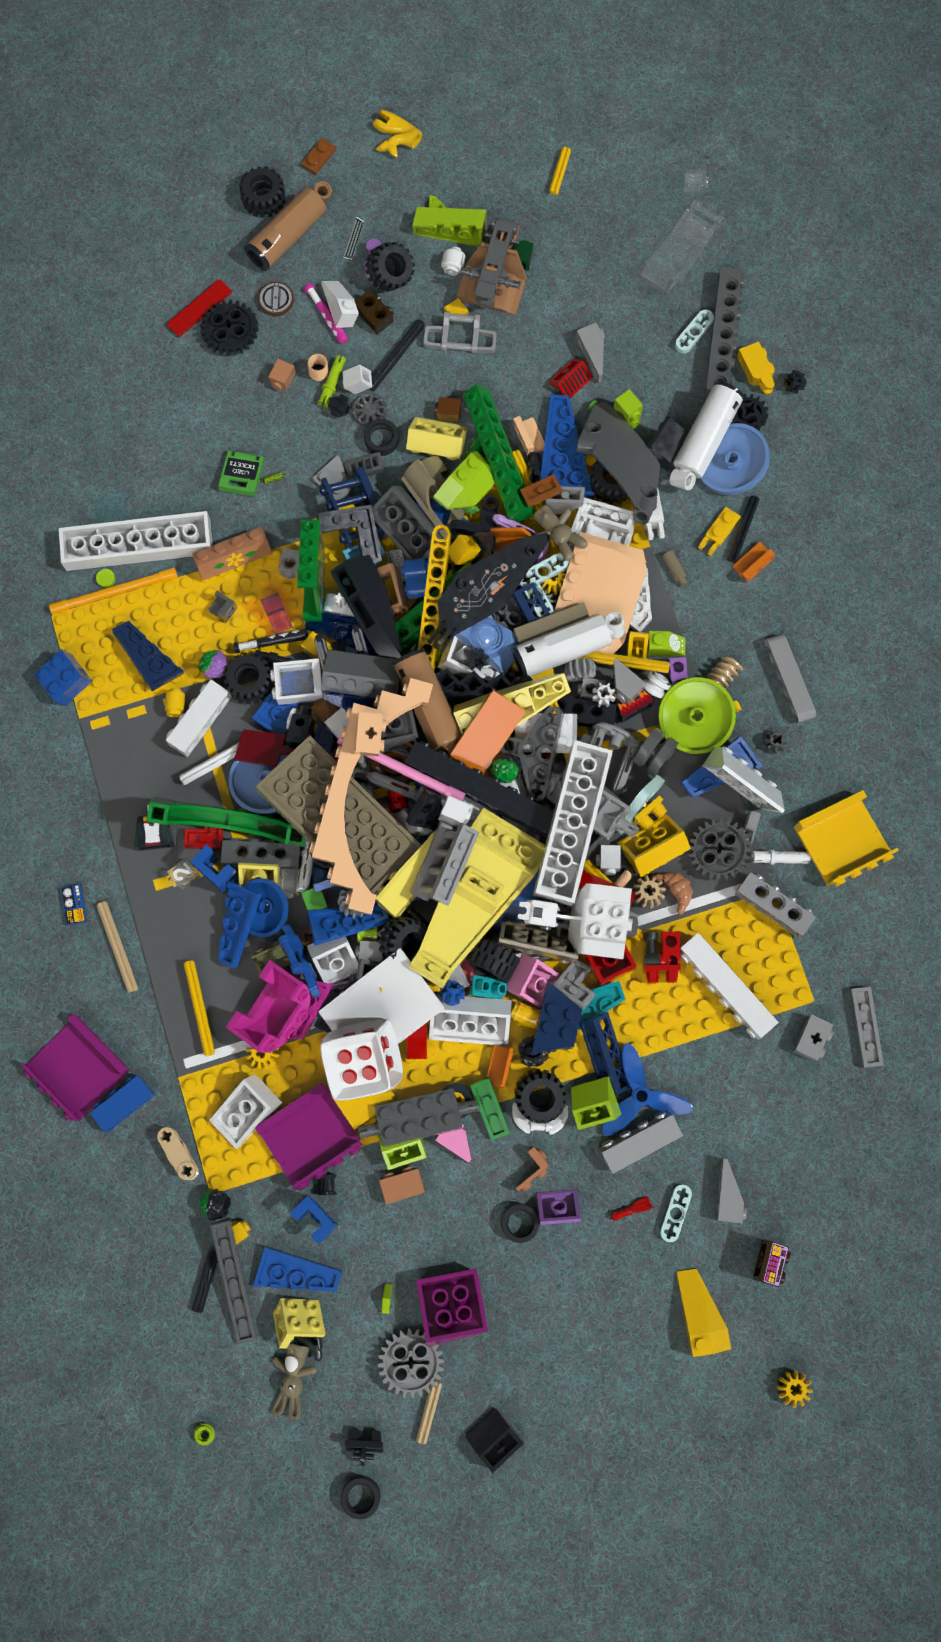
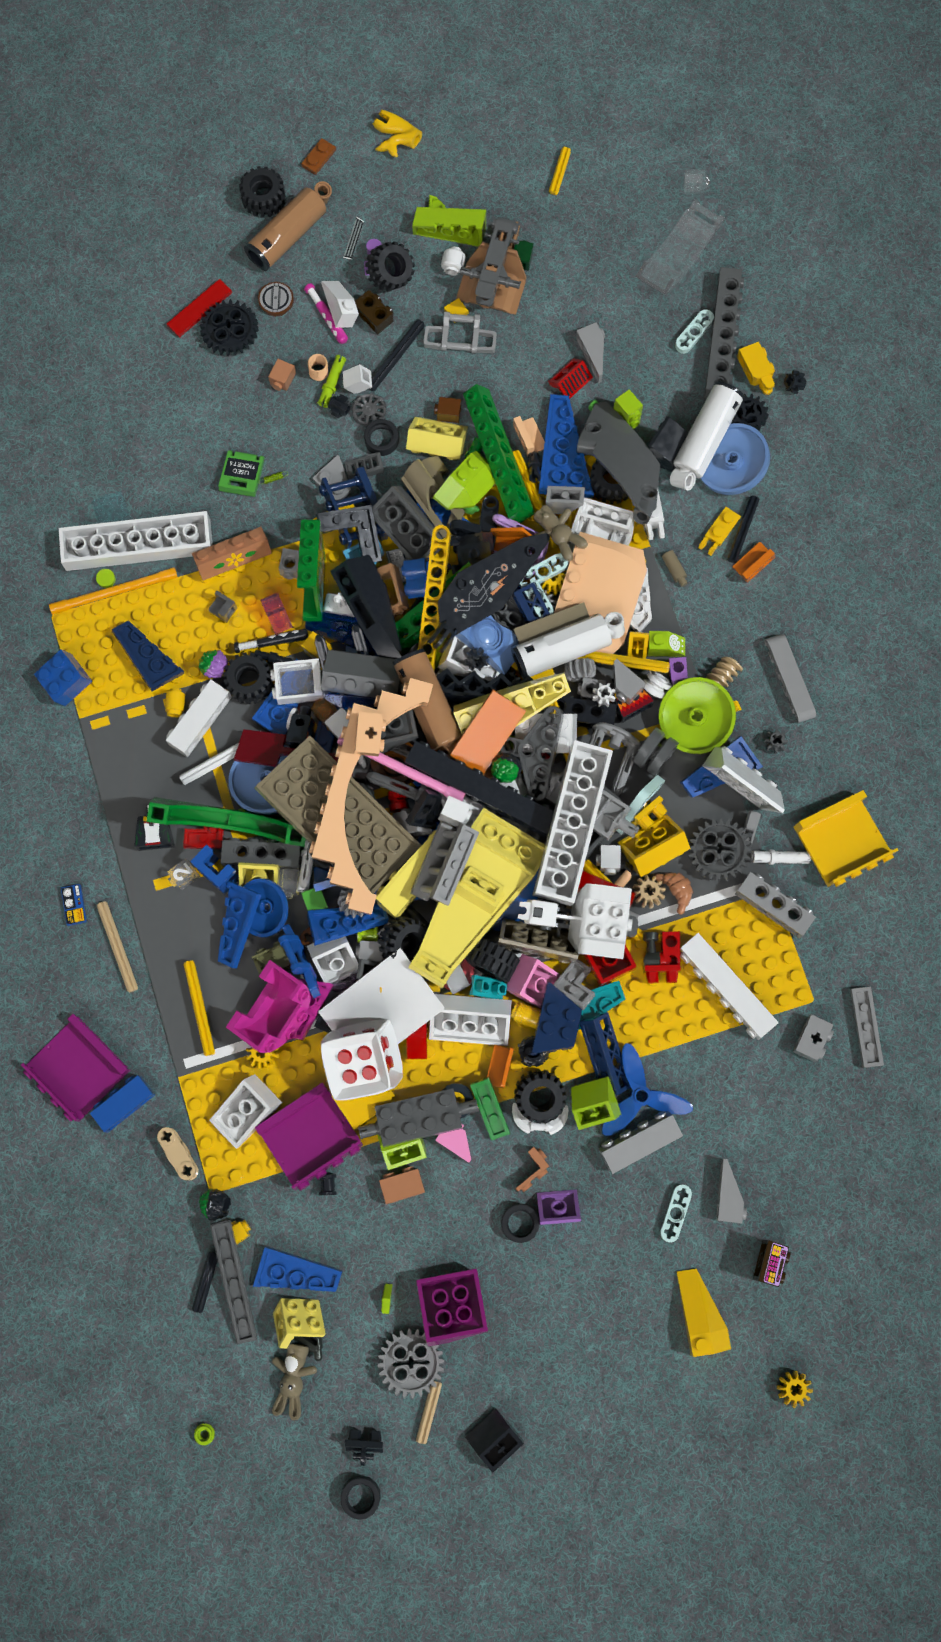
(318, 1214): blue panel -> none
(452, 993): blue gear -> none
(463, 550): yellow brick -> none
(541, 490): dark orange plate -> none
(638, 1207): red piece -> none

